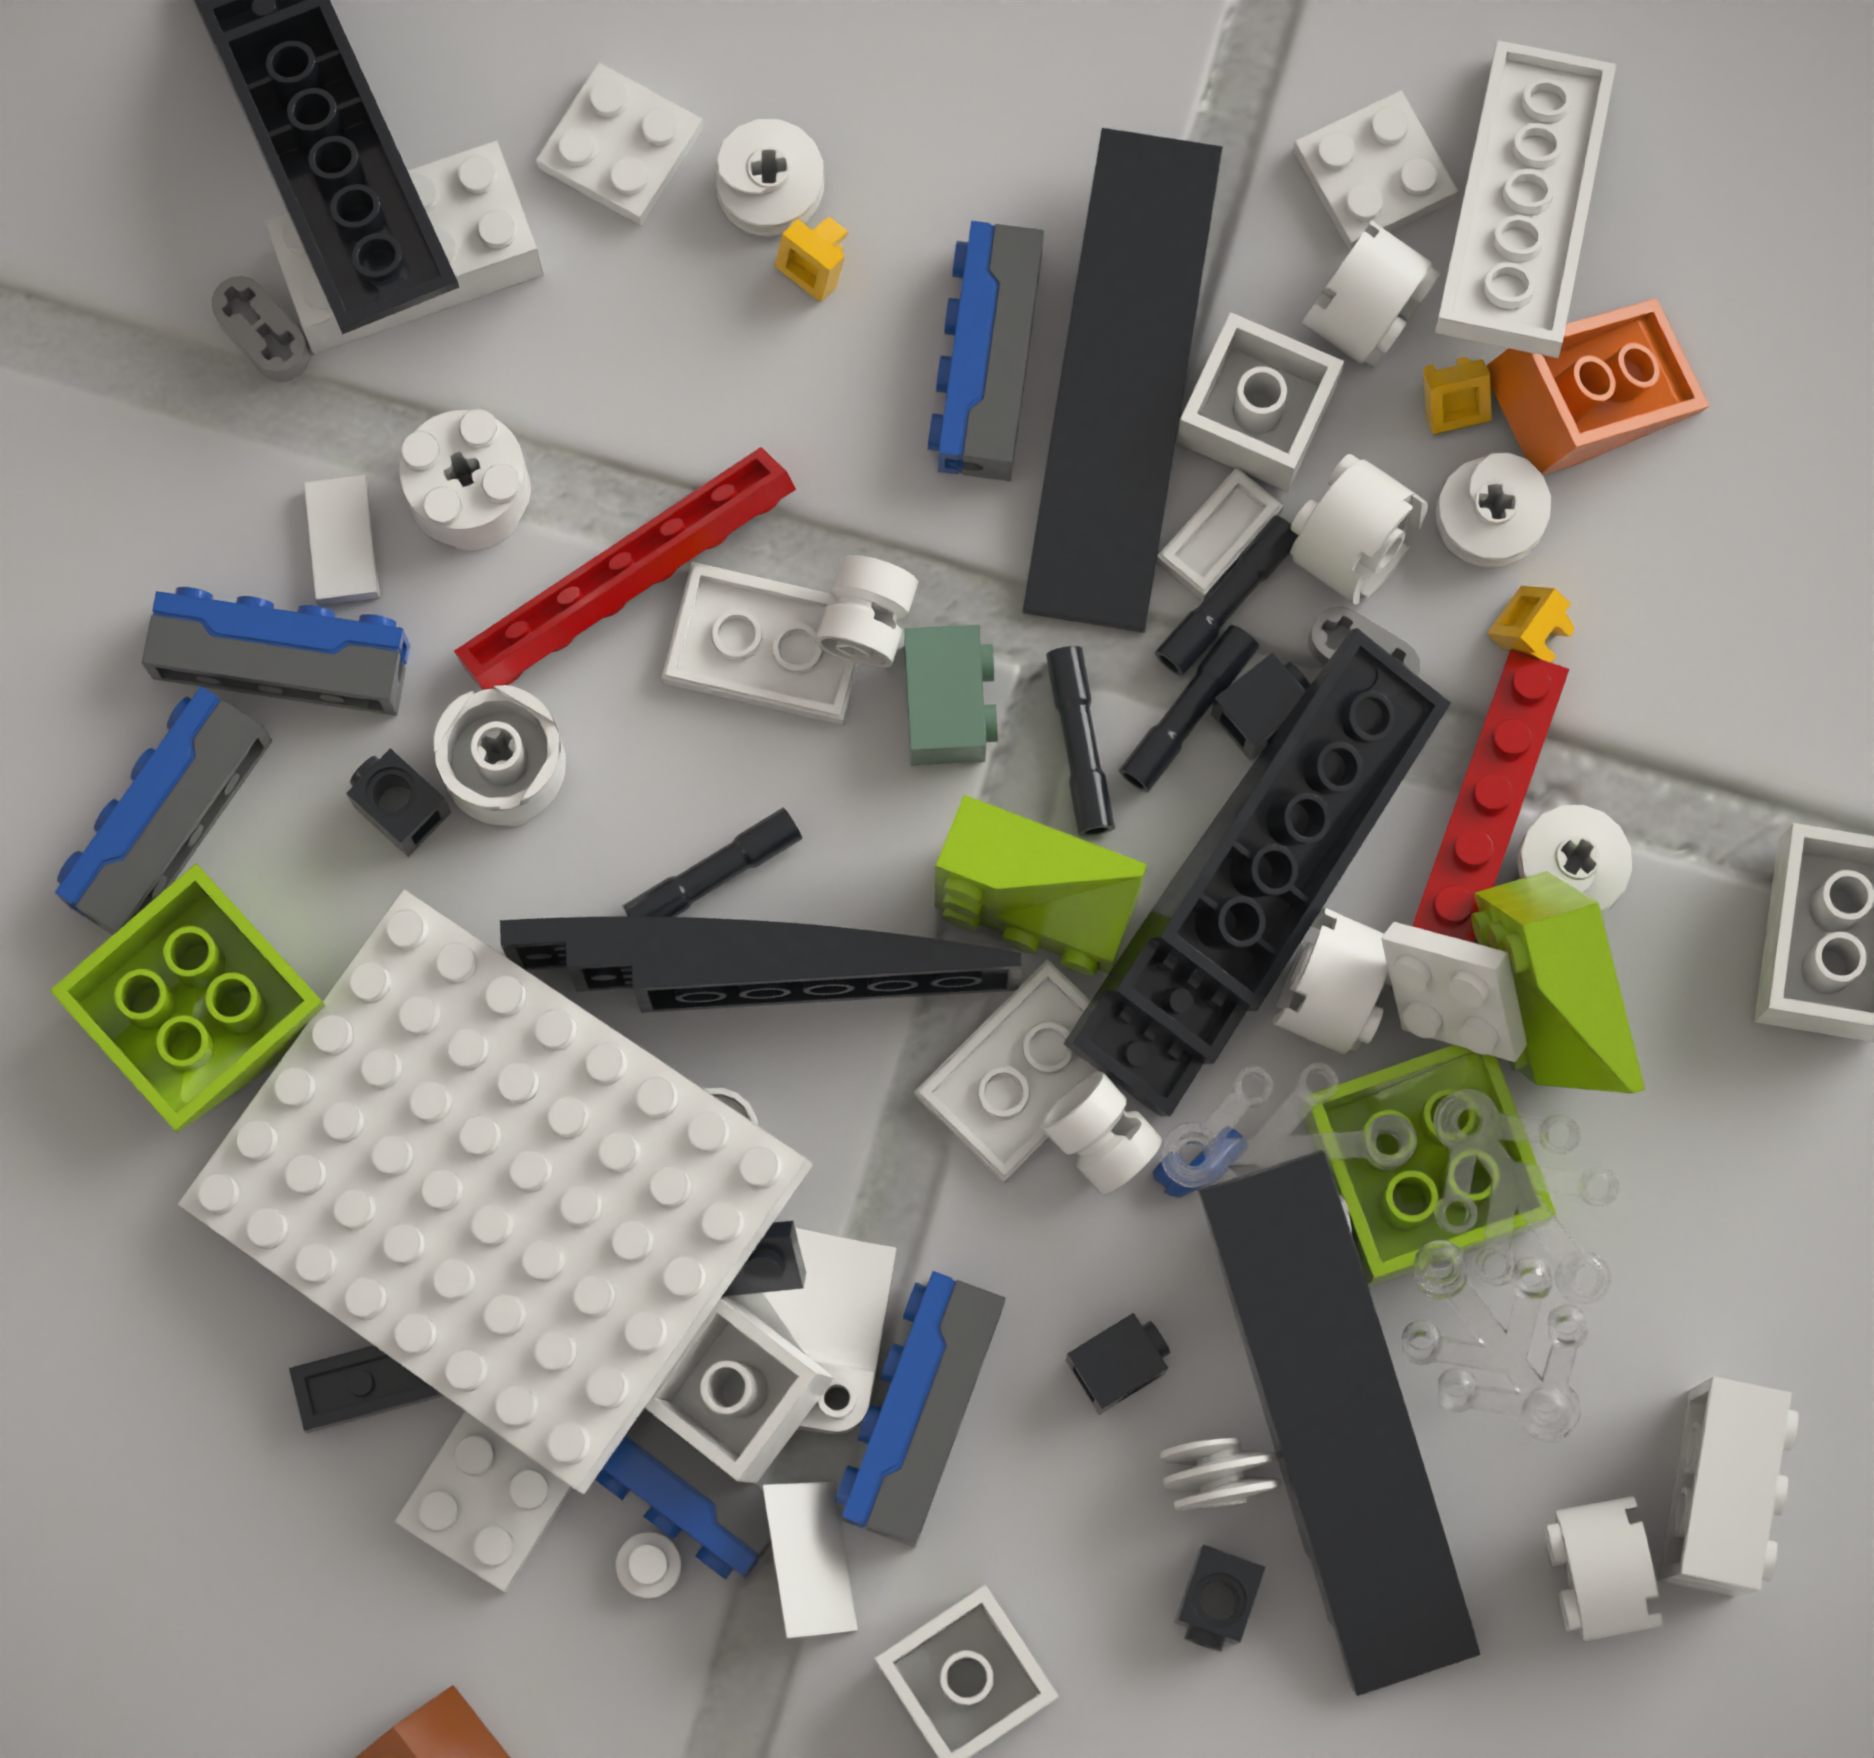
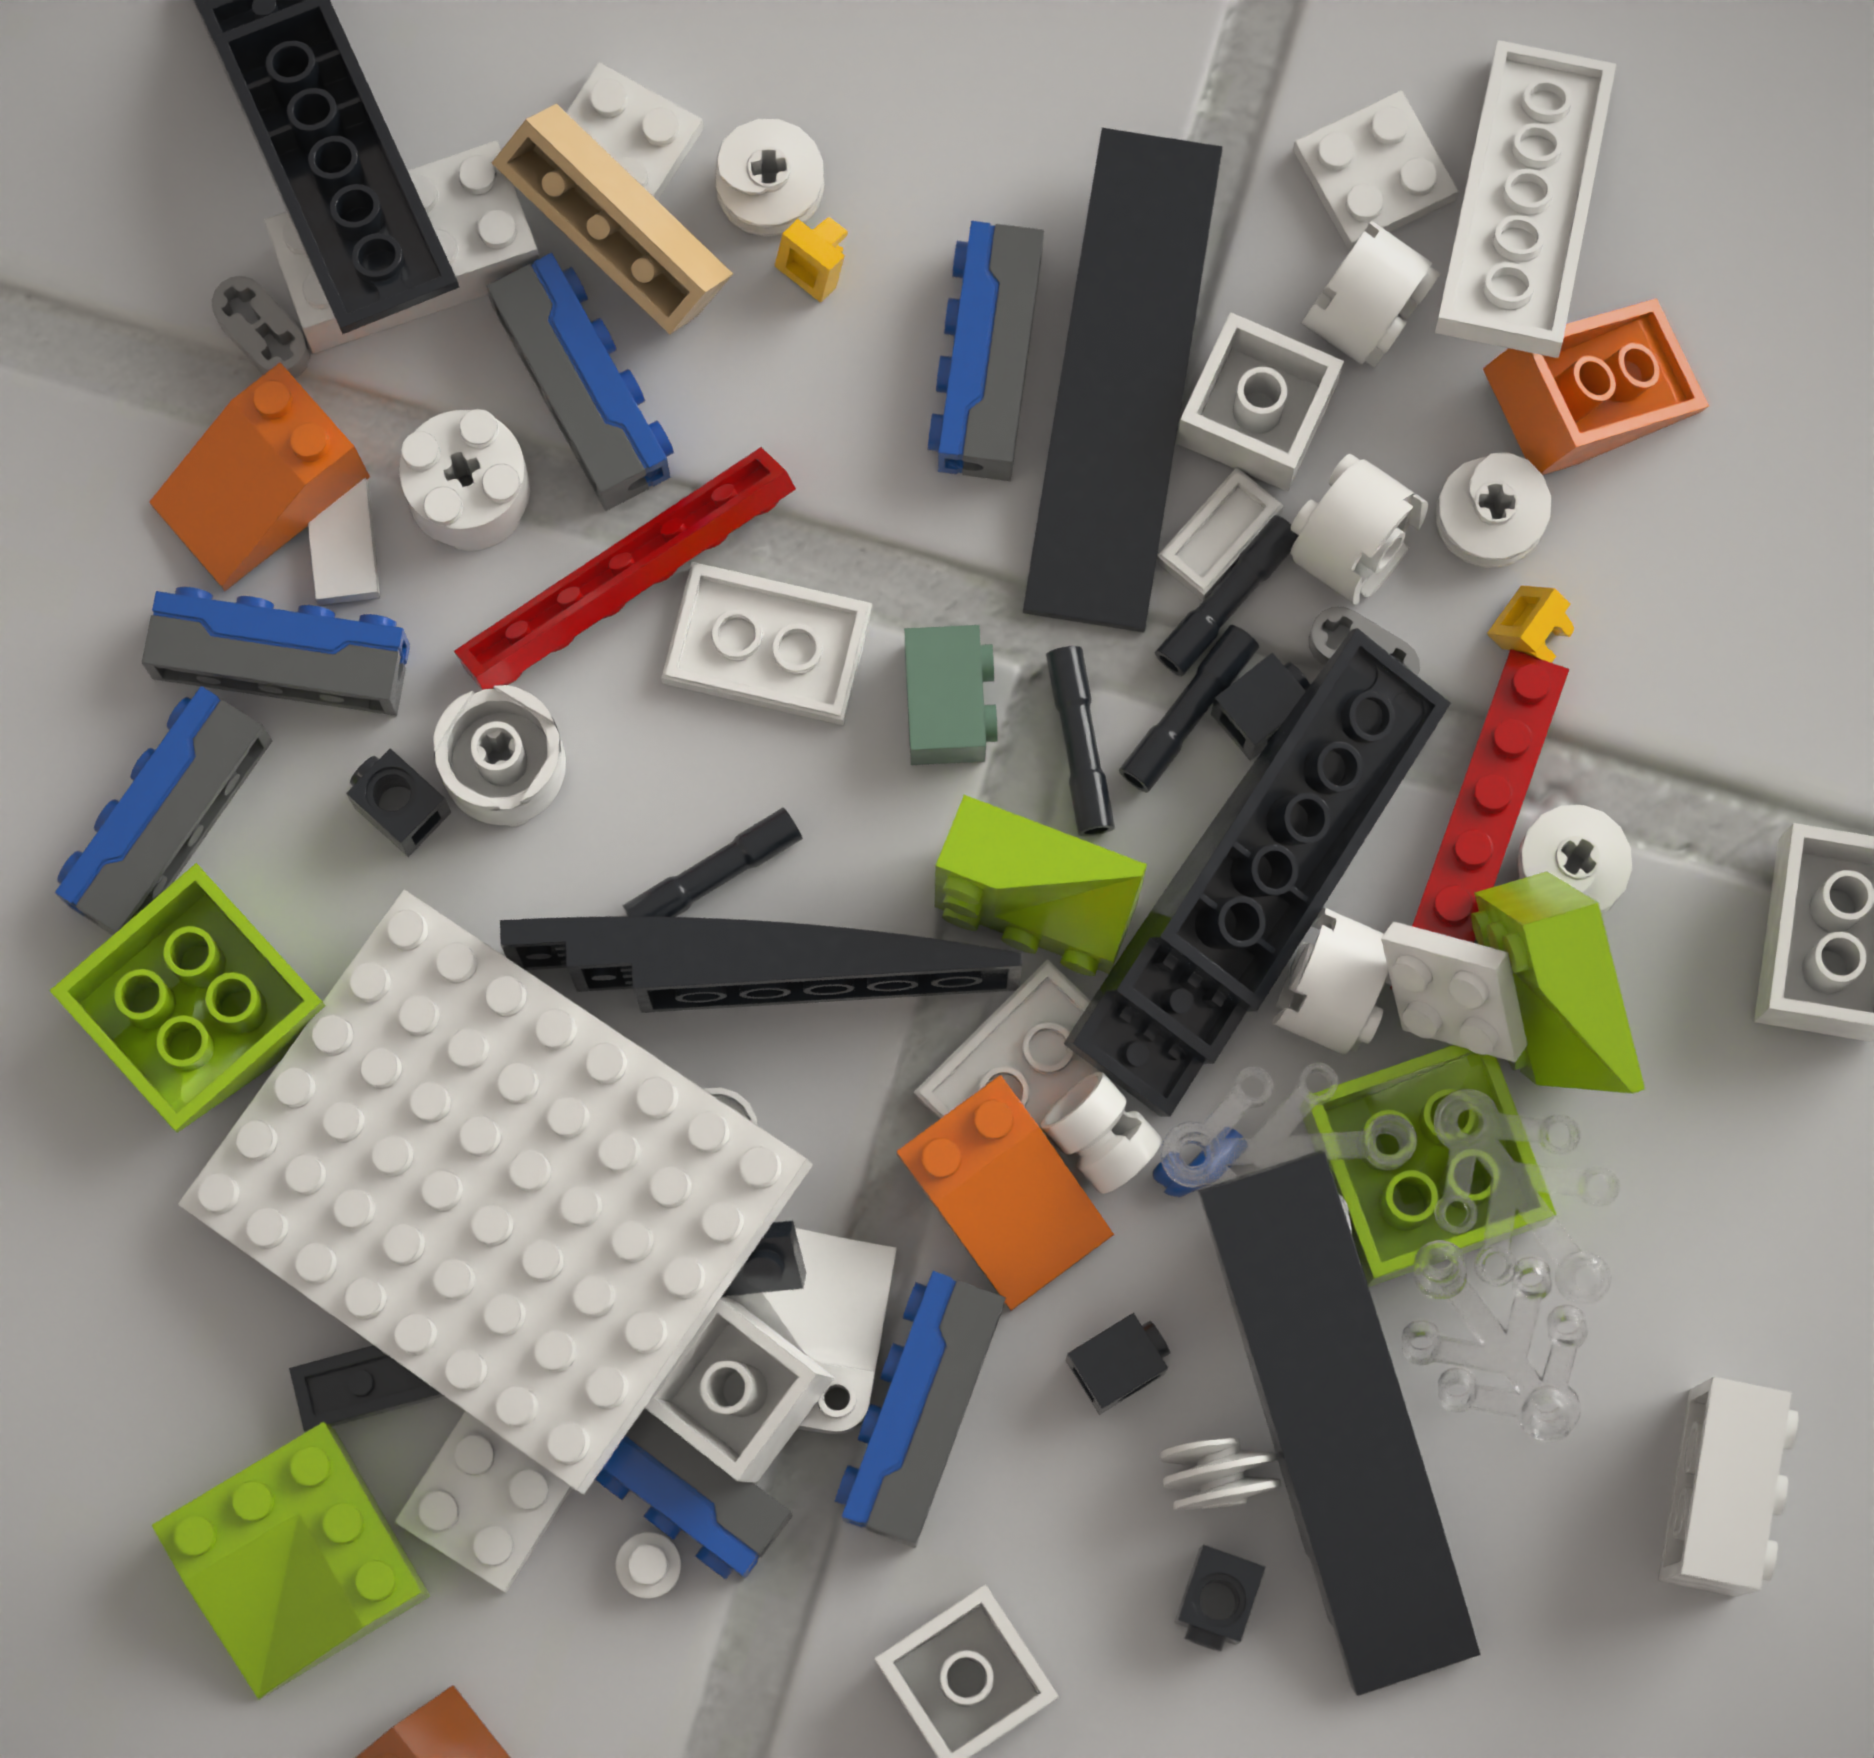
(257, 477): none -> orange slope
(291, 1560): none -> lime slope
(580, 381): none -> piece
(612, 218): none -> tan brick
(810, 1559): white sticker -> none
(864, 619): white wheel -> none
(1005, 1192): none -> orange slope
(1457, 395): yellow tile -> none
(1605, 1569): white brick -> none

